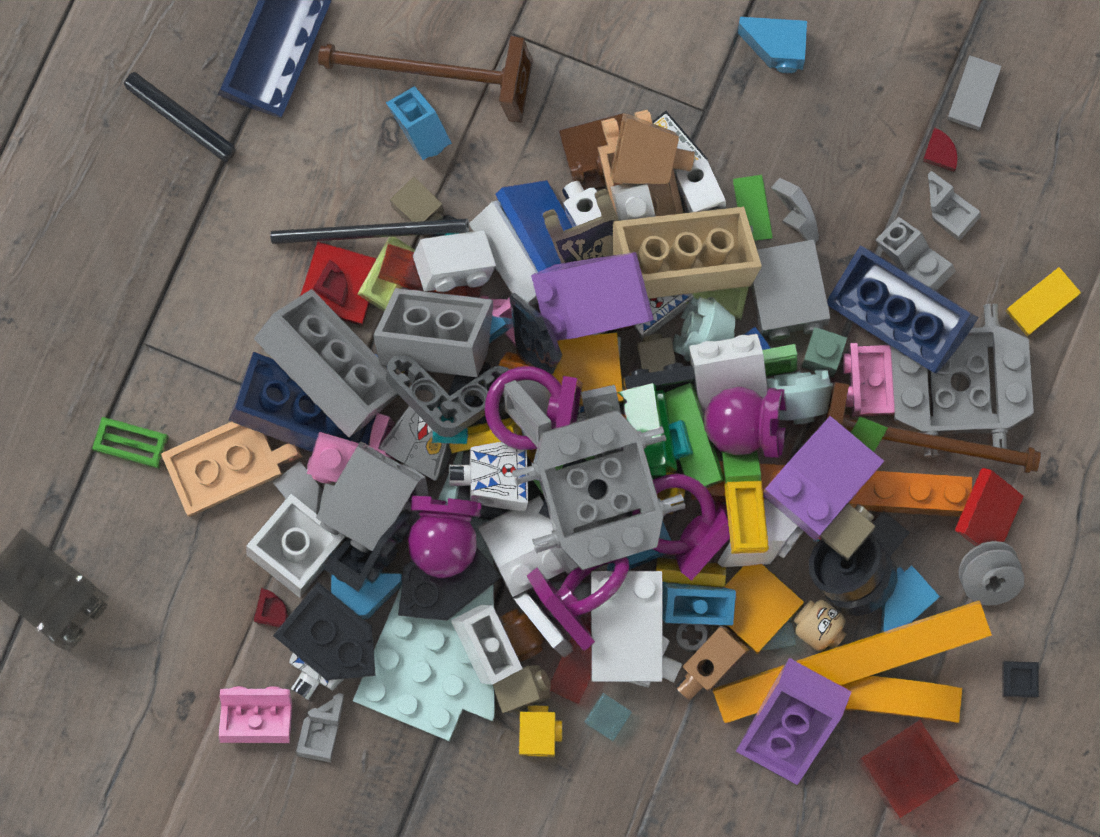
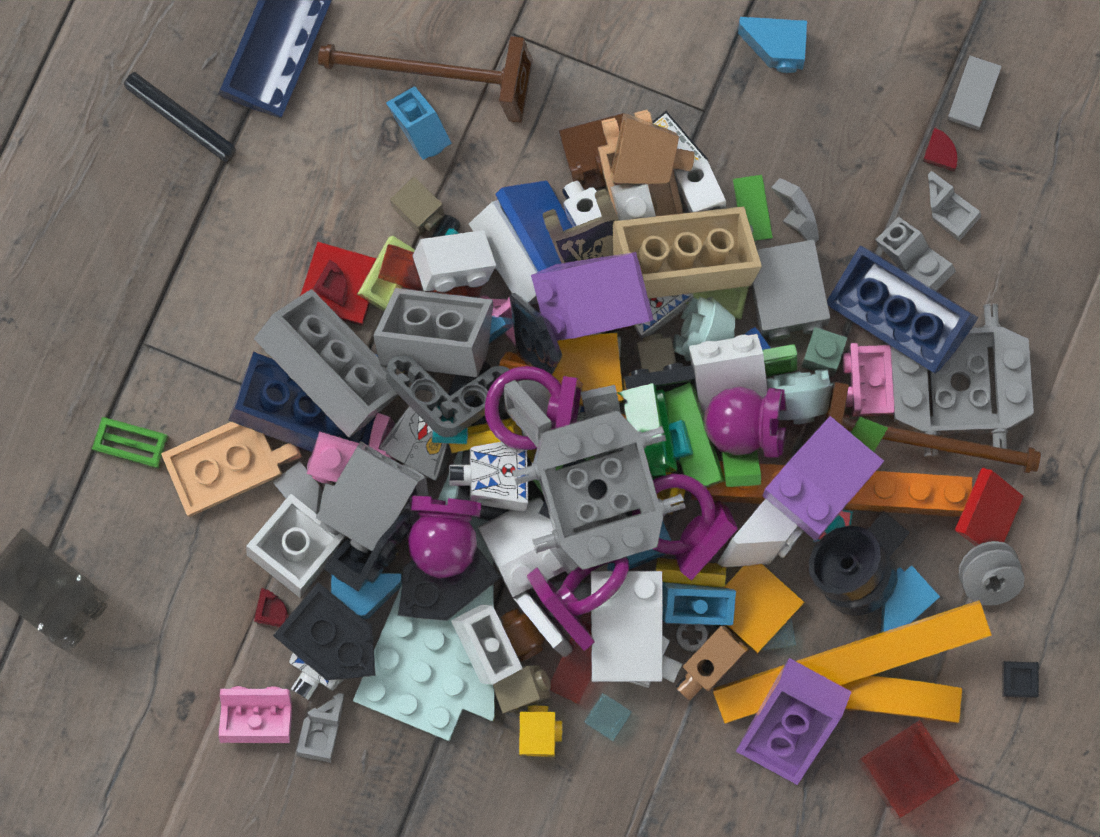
(369, 231): black piece -> none
(746, 517): yellow tile -> none
(820, 625): tan head -> none
(849, 530): dark tan brick -> none
(1043, 301): yellow tile -> none

